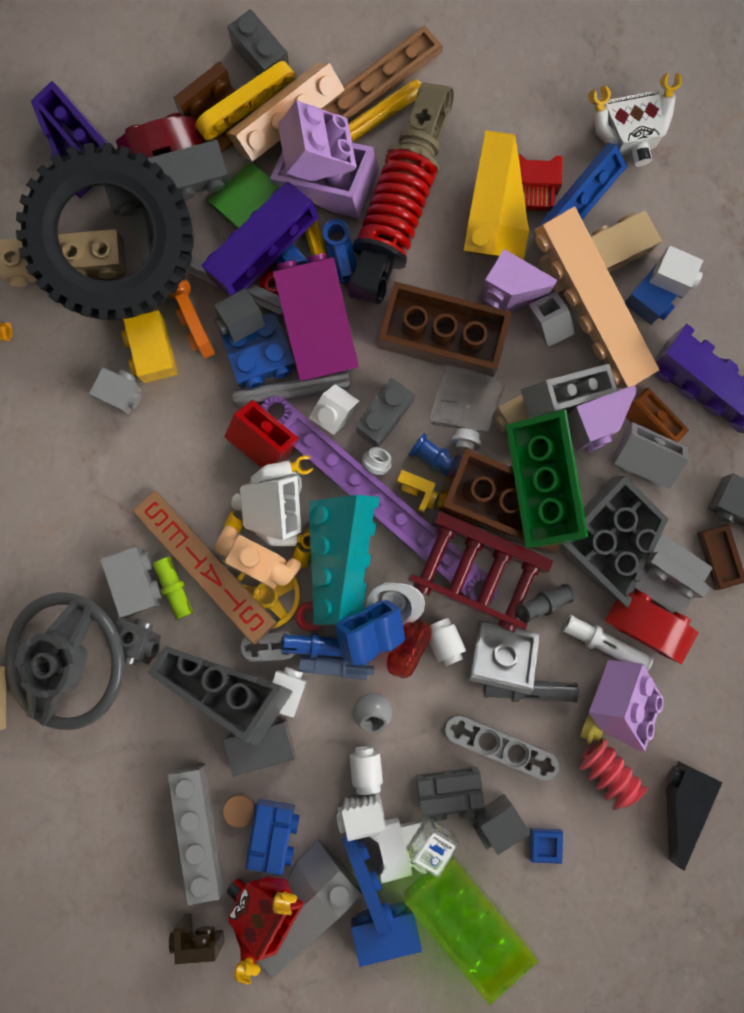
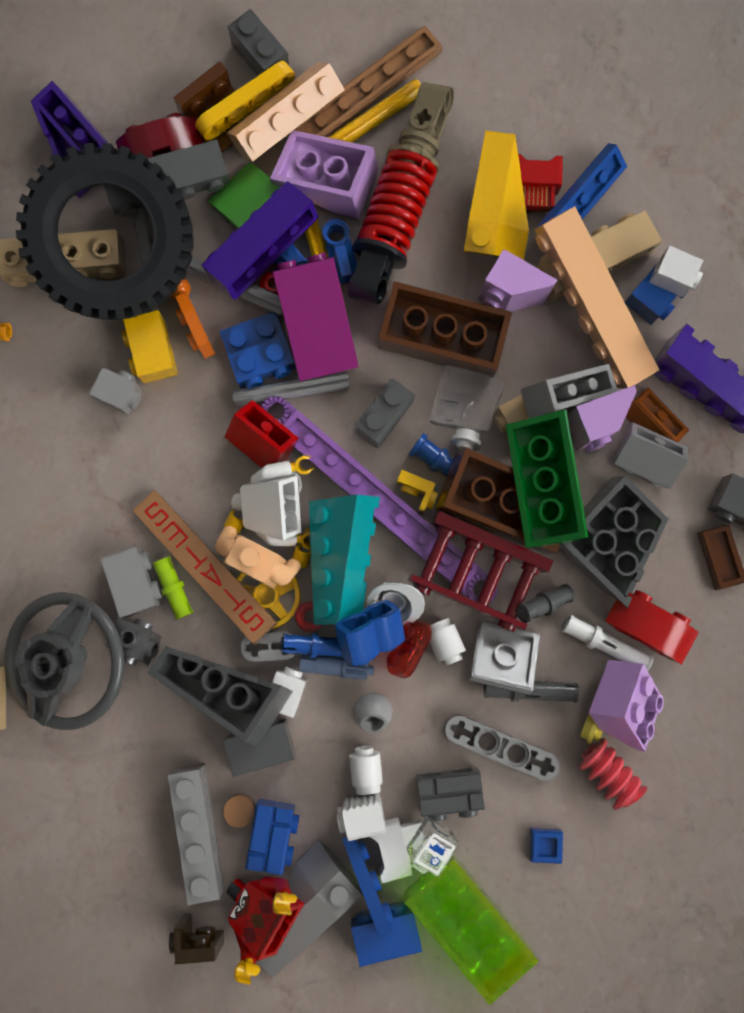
(238, 316): dark grey brick -> none
(315, 142): lavender slope -> none
(334, 409): white brick -> none
(377, 461): white plate -> none
(500, 825): dark grey brick -> none
(552, 319): light grey brick -> none
(635, 120): white torso -> none
(674, 576): light grey bracket -> none
(689, 802): black slope -> none

